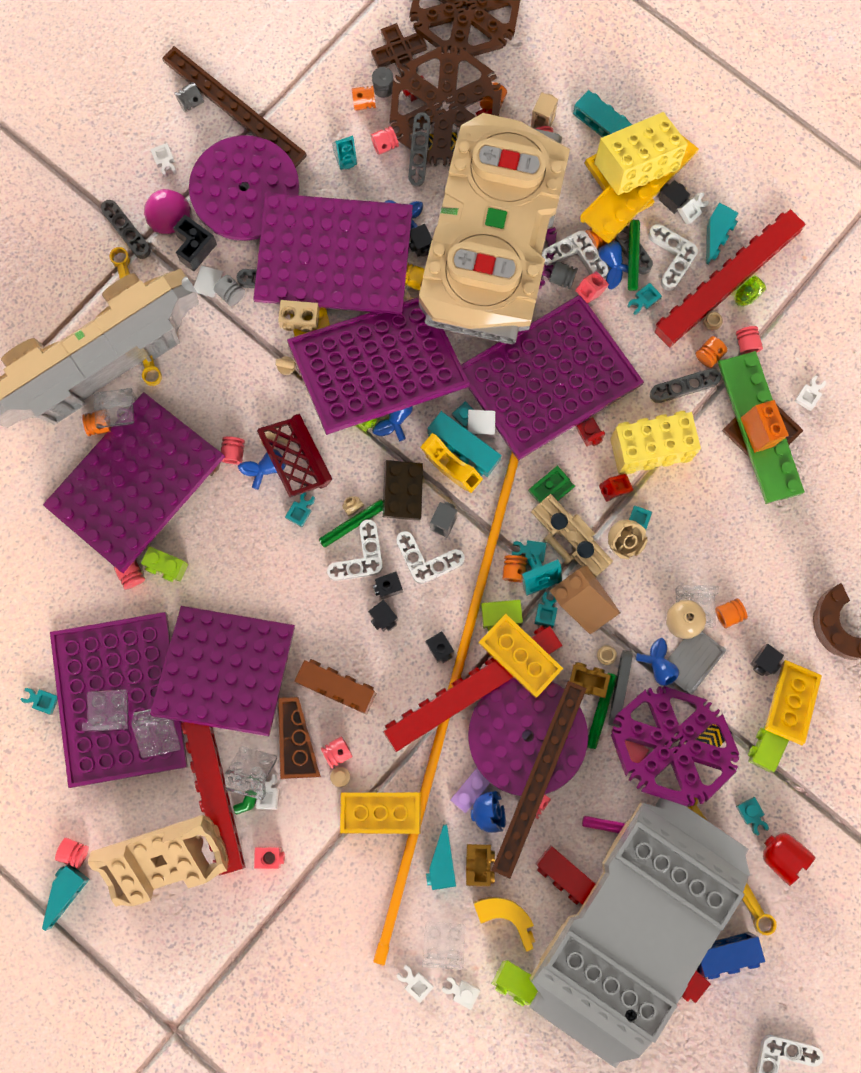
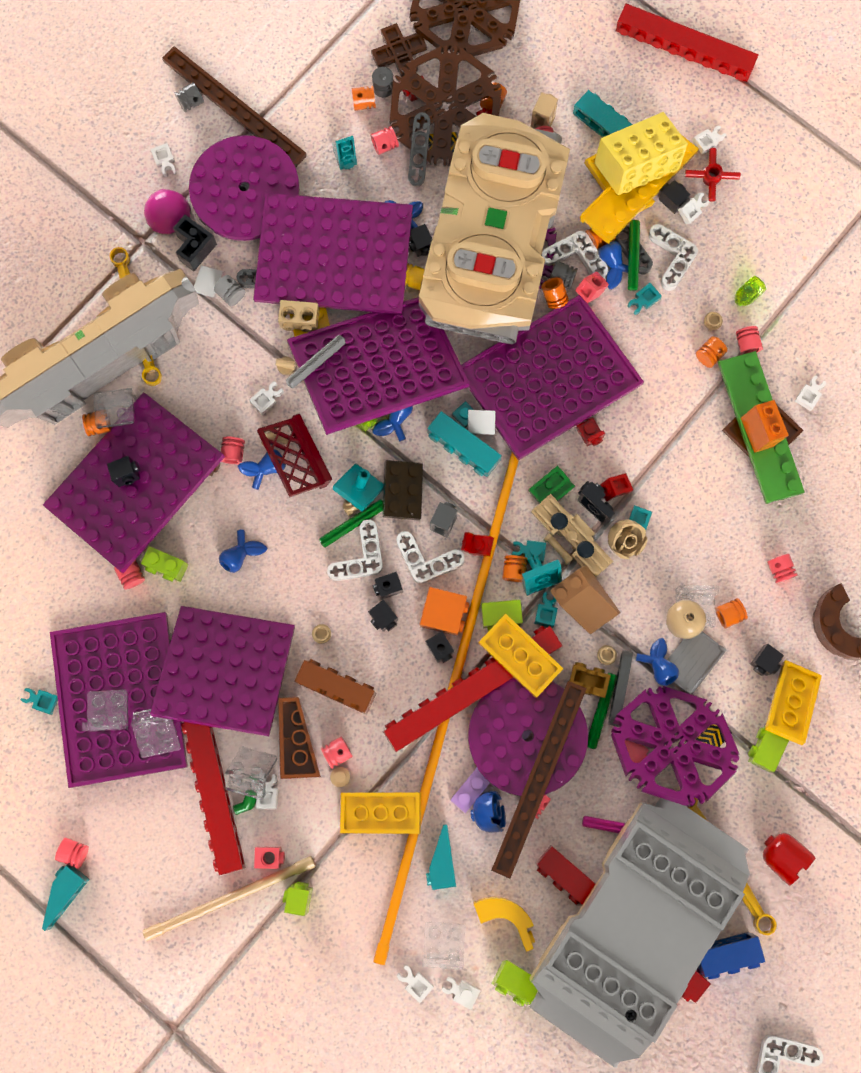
(124, 471): none -> black brick
(125, 229): dark grey beam -> none
(159, 859): tan piece -> none
(160, 928): none -> tan piece
(233, 558): none -> blue piece
(265, 399): none -> white plate
(298, 898): none -> lime brick
(300, 512): teal plate -> none
(315, 361): none -> light grey axle
(321, 633): none -> tan plate
(358, 487): none -> teal tile
(444, 611): none -> orange piece
(451, 466): yellow arch -> none
(477, 544): none -> red bracket
(479, 865): pearl gold cylinder -> none
(555, 293): none -> orange piece
(592, 499): none -> black plate
(655, 442): light yellow brick -> none
(685, 386): dark grey beam -> none
(686, 42): none -> red brick
(708, 140): none -> white plate
(716, 169): none -> red bar
(717, 229): teal slope -> none
(728, 279): red brick -> none
(751, 813): teal plate -> none
(782, 568): none -> coral piece

